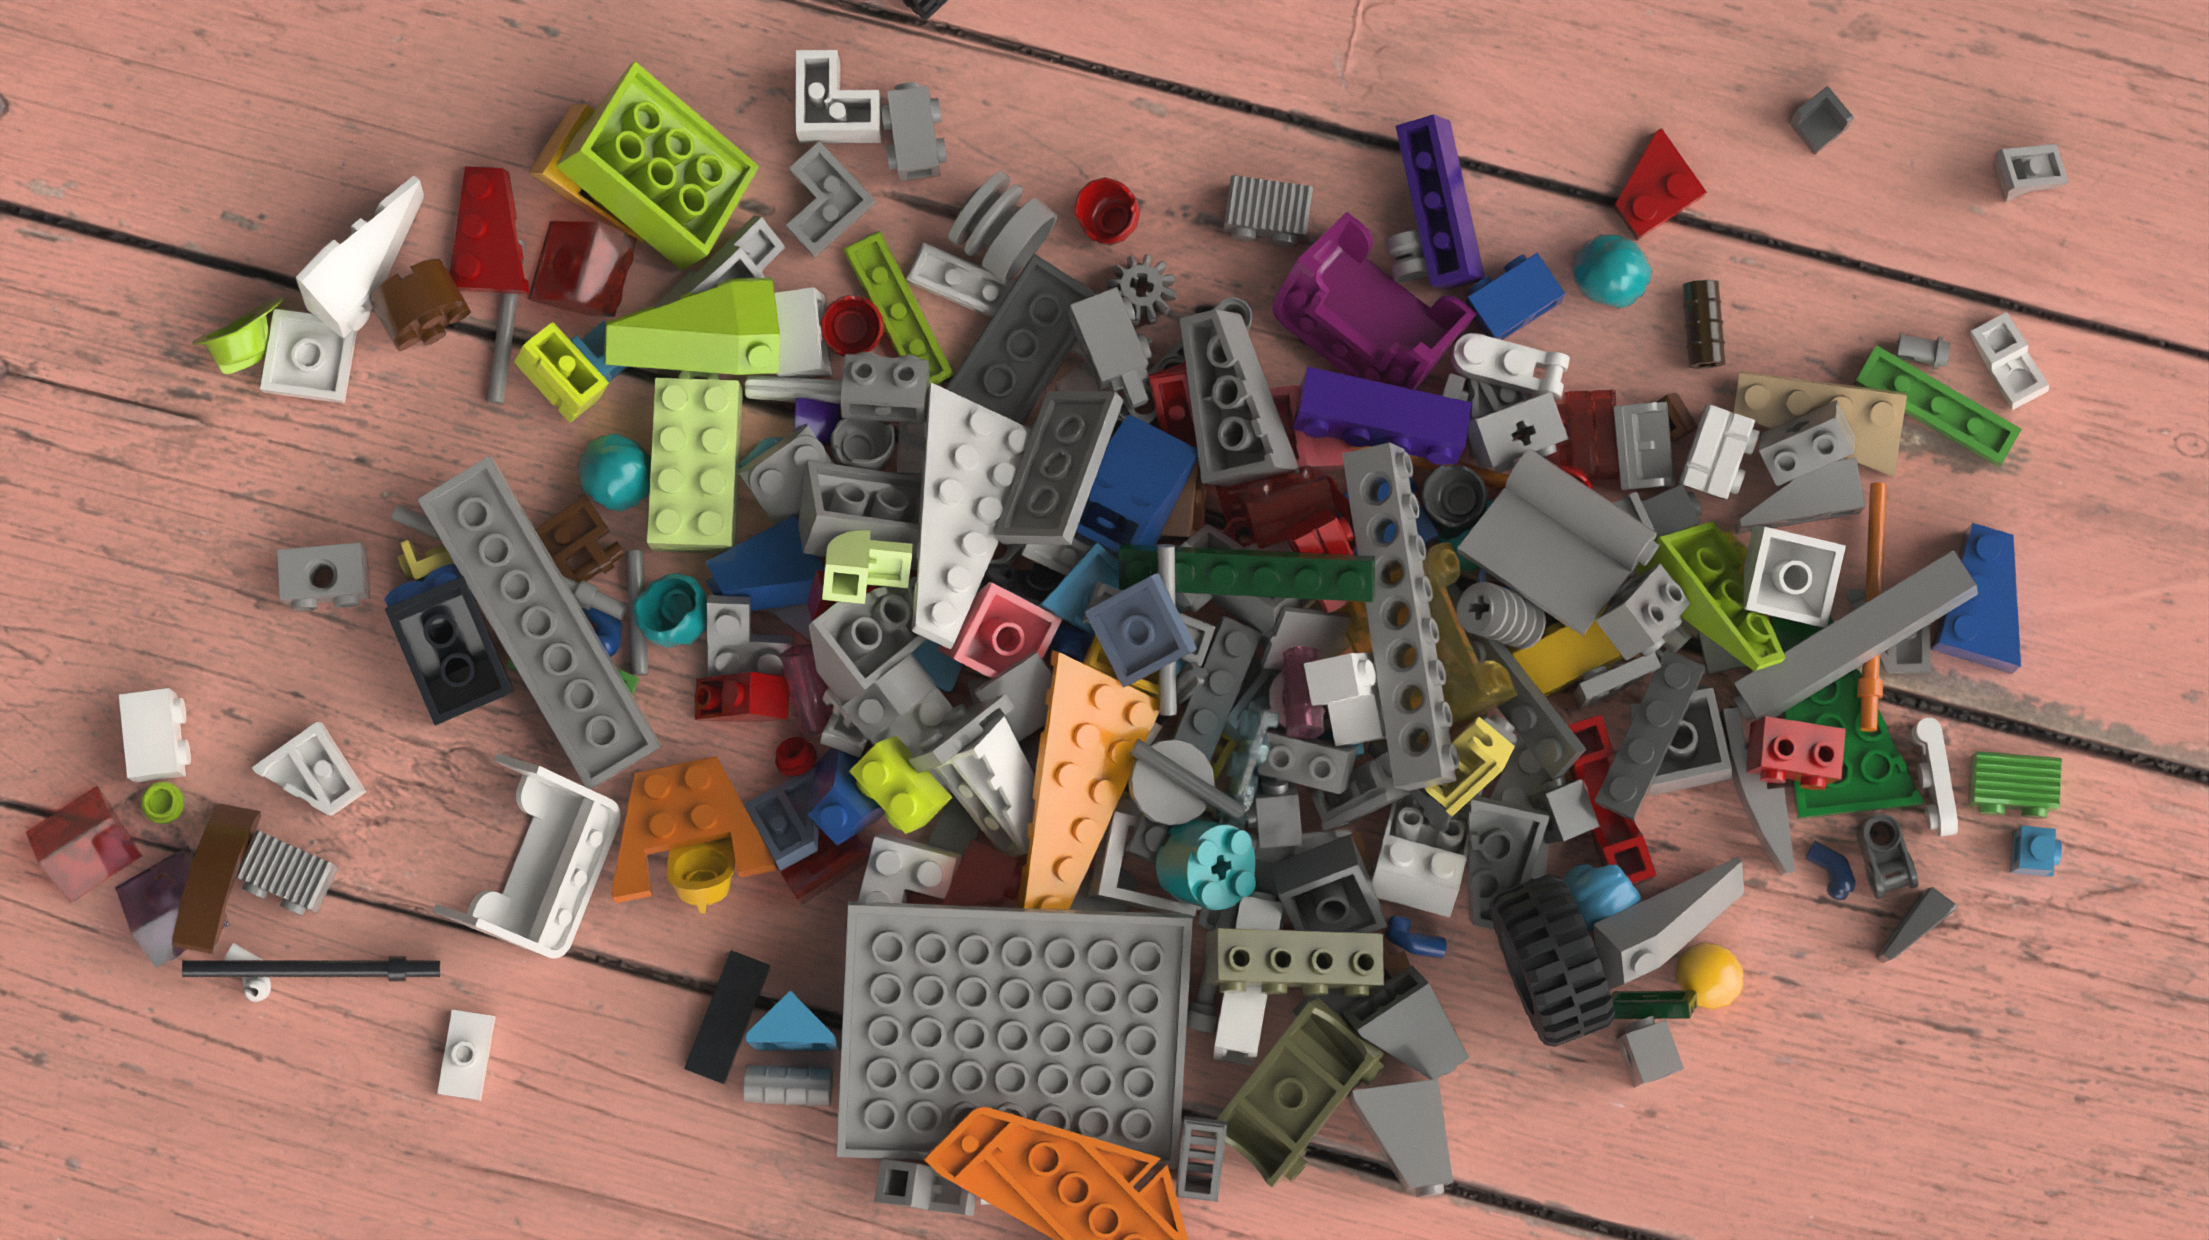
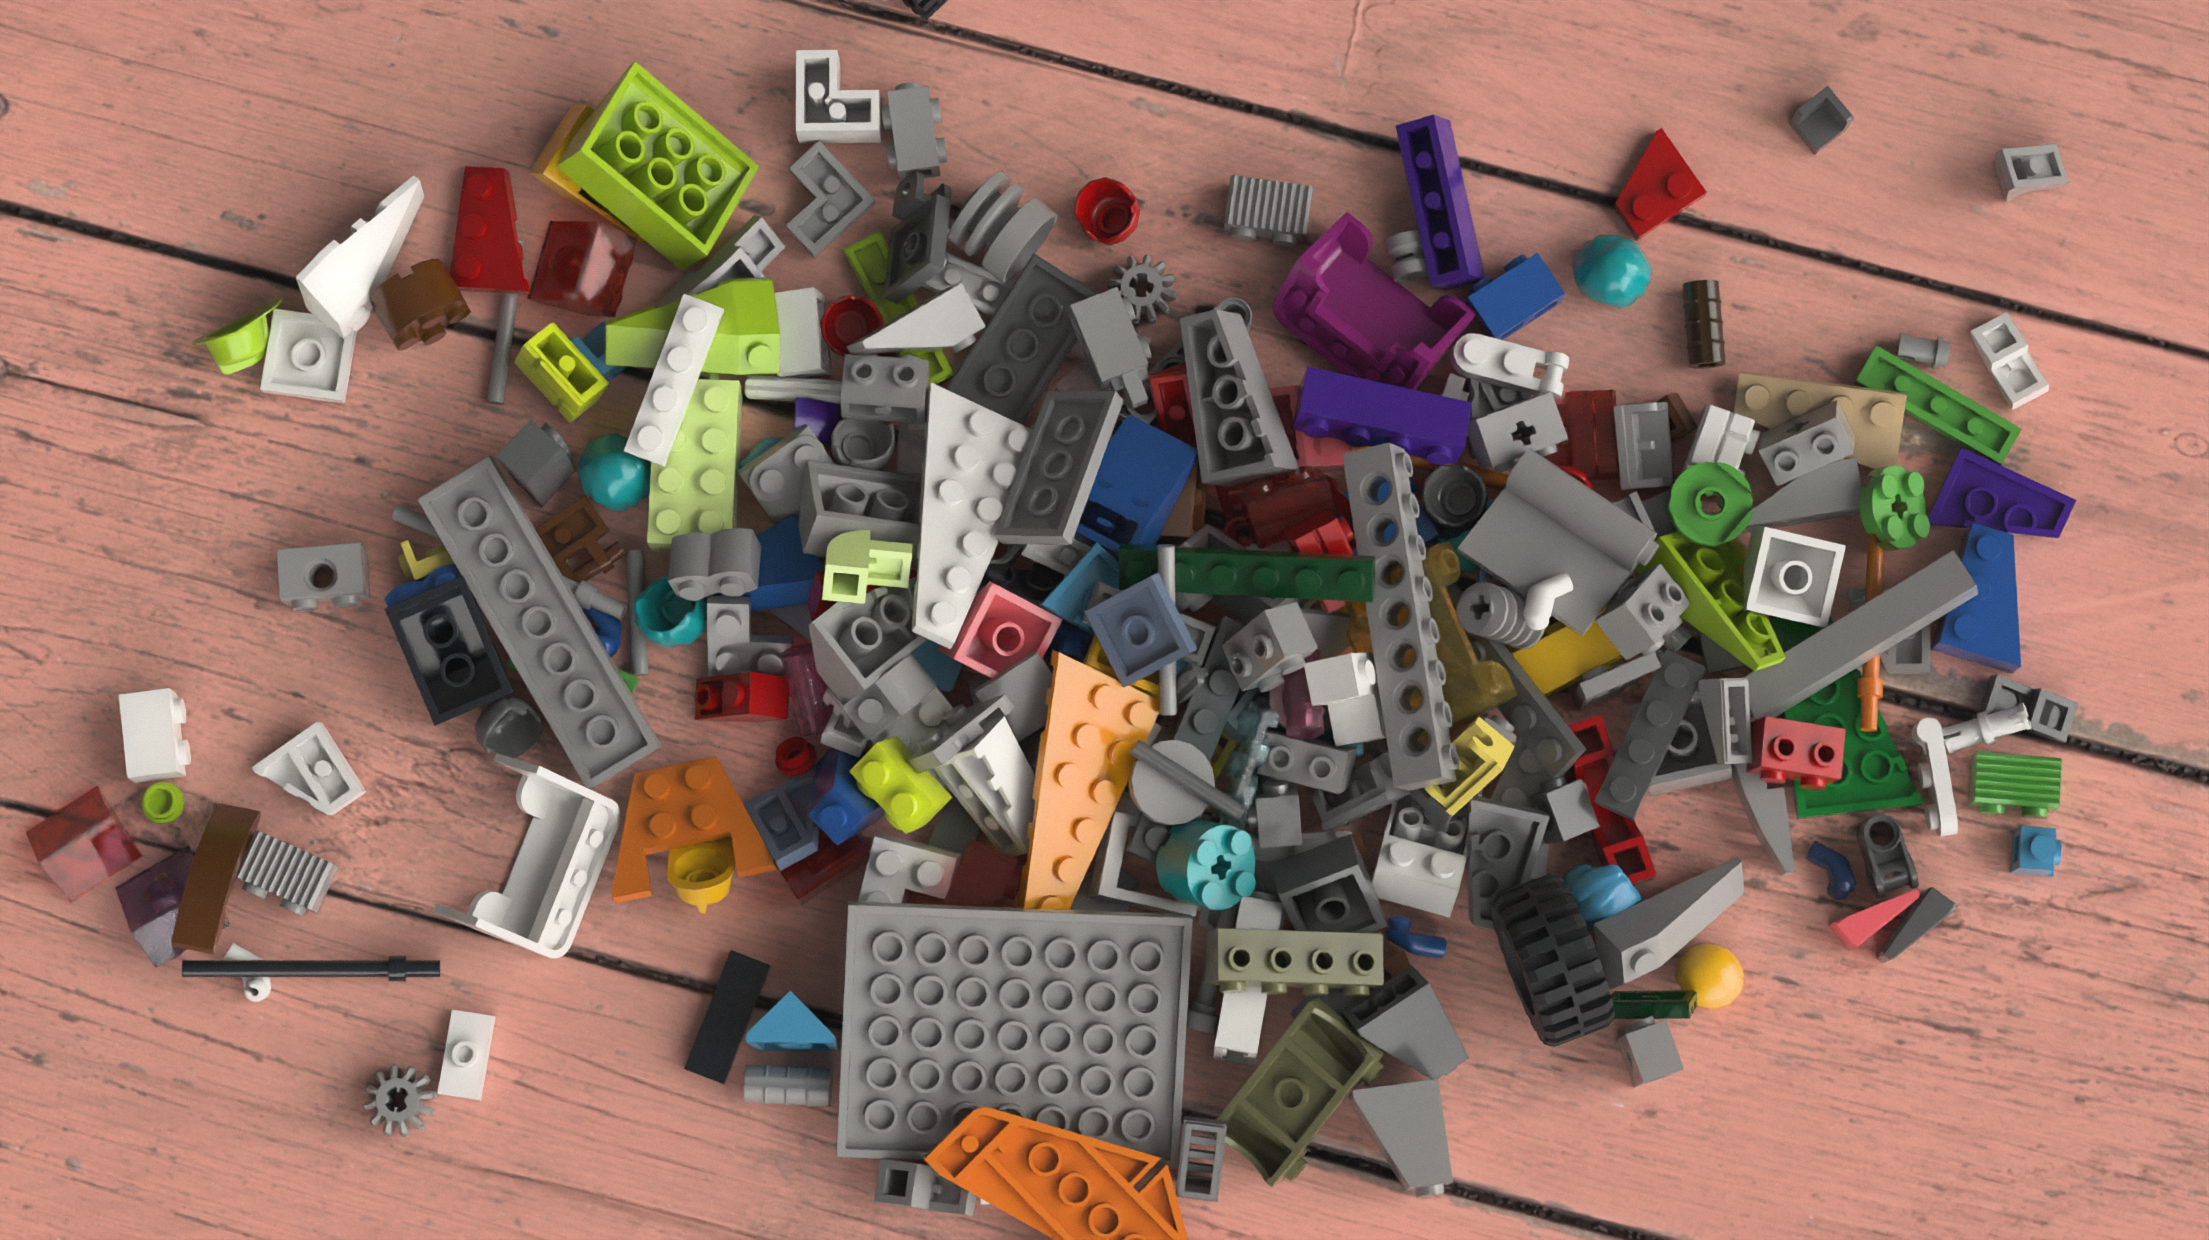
(414, 1101): none -> light grey gear
(508, 727): none -> dark grey hair
(537, 461): none -> dark grey brick
(674, 380): none -> white plate
(714, 563): none -> light grey brick
(919, 239): none -> dark grey plate
(933, 325): none -> slope
(1270, 648): none -> light grey brick
(1541, 599): none -> white arm
(1710, 528): none -> bright green plate
(1727, 712): none -> light grey slope
(1861, 925): none -> coral slope
(1908, 521): none -> bright green plate
(1986, 728): none -> white pin
(1998, 499): none -> dark purple wing
(2048, 712): none -> slope

